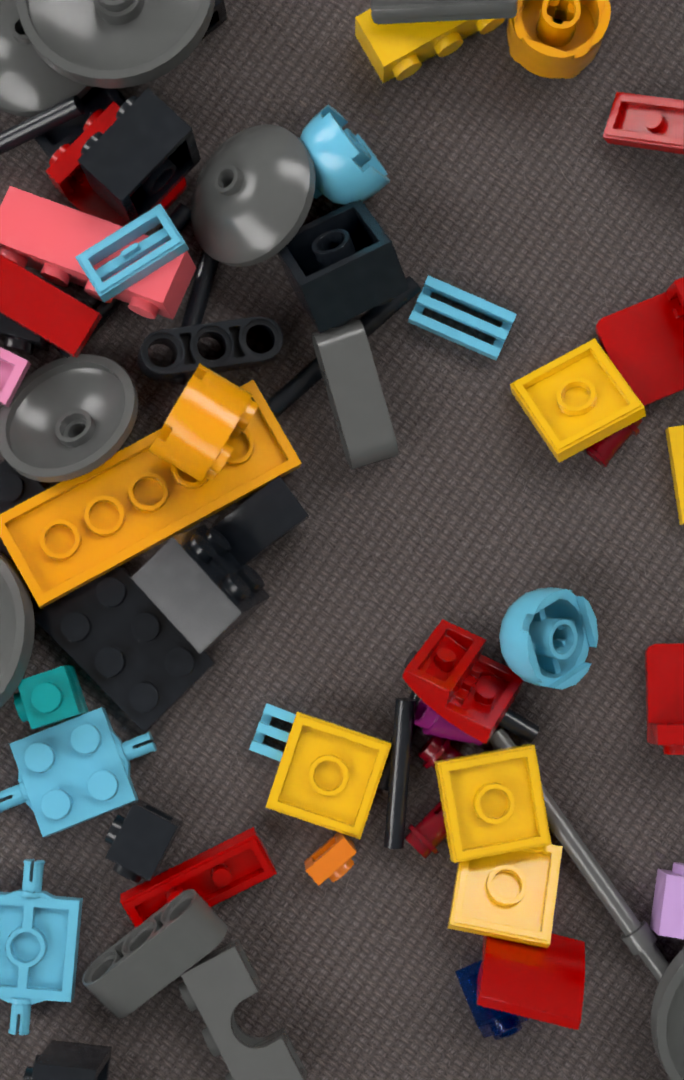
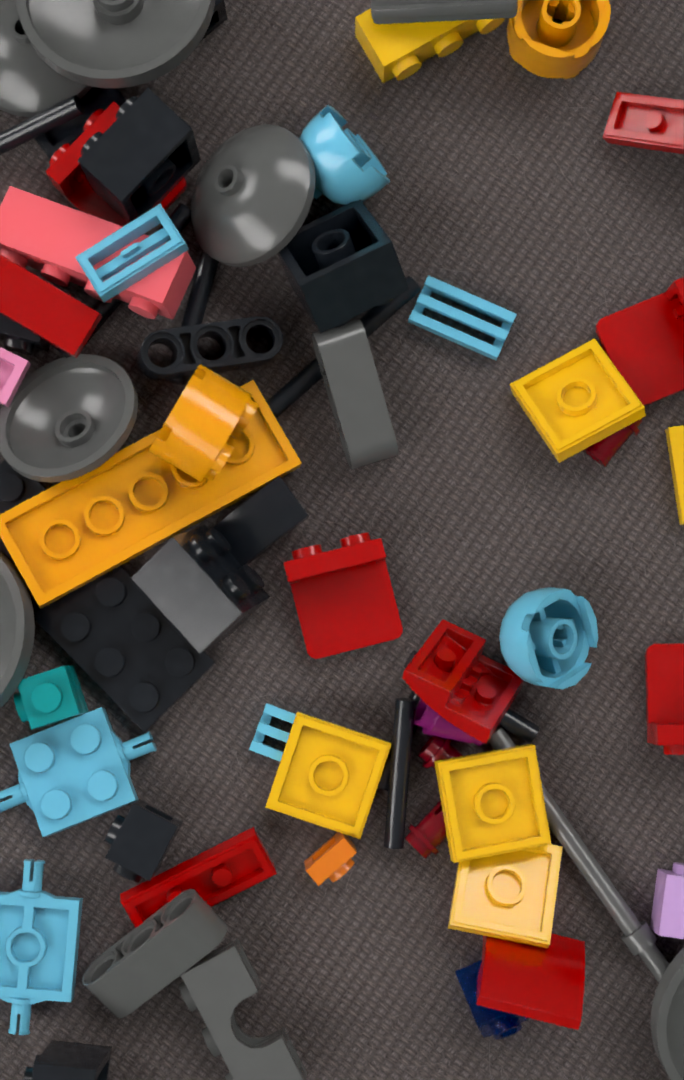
(343, 596): none -> red bracket

